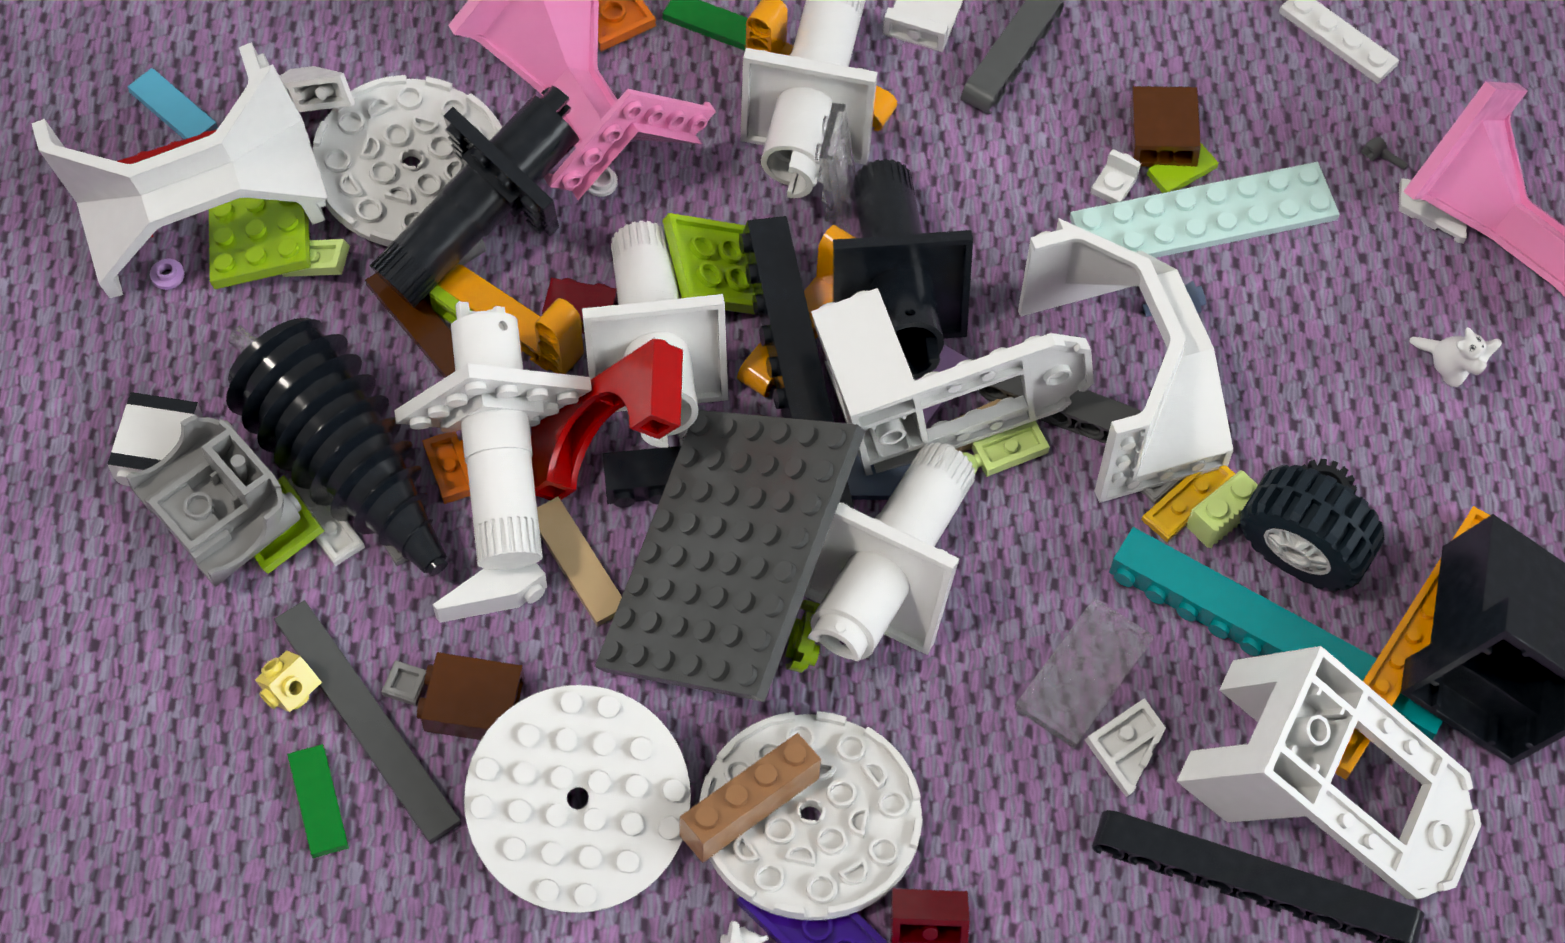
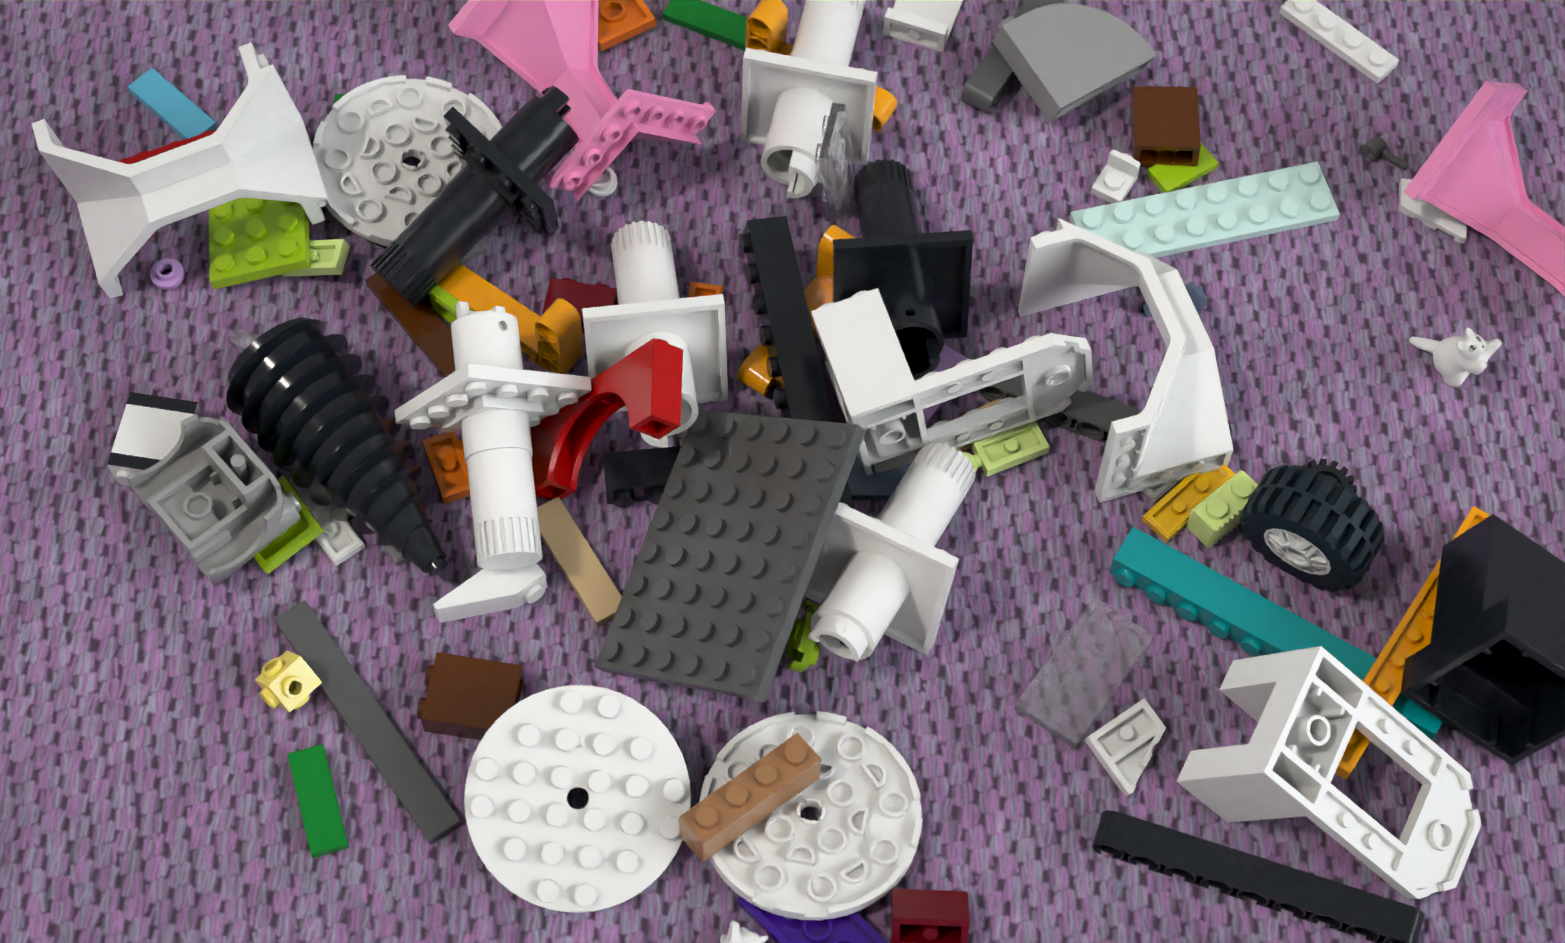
(317, 88): white slope -> none
(404, 683): light grey tile -> none
(709, 260): lime plate -> none
(1070, 54): none -> light grey brick

